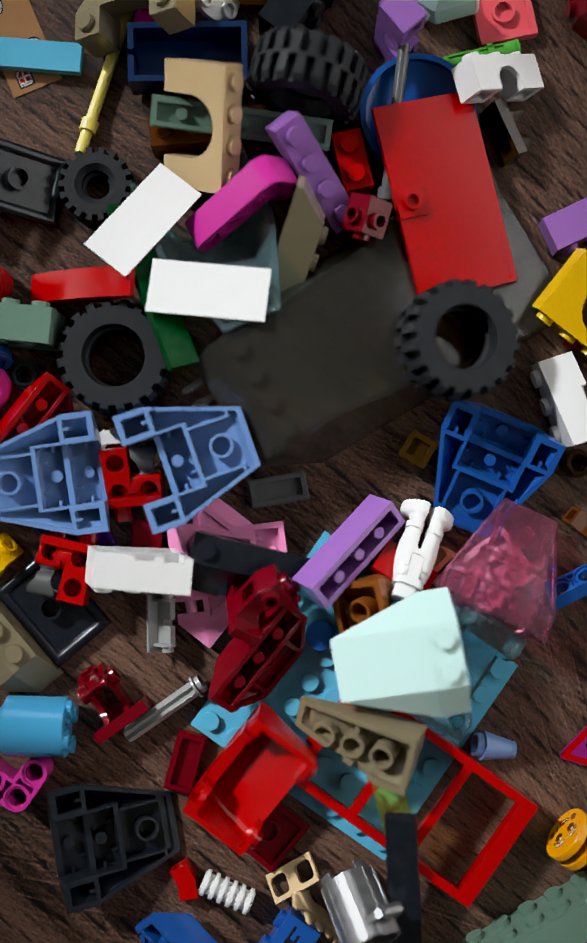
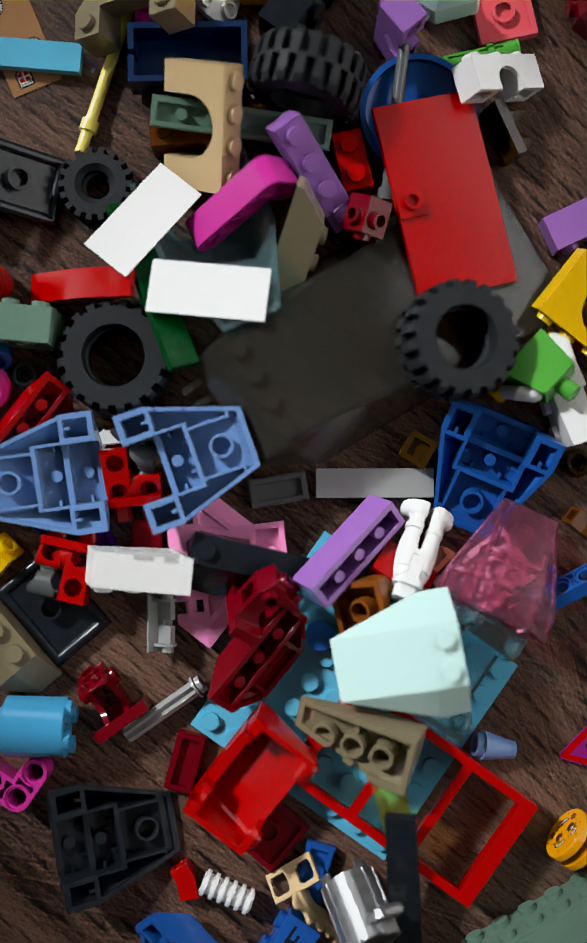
(323, 857): none -> blue tile
(375, 481): none -> light grey tile
(541, 371): none -> bright green torso

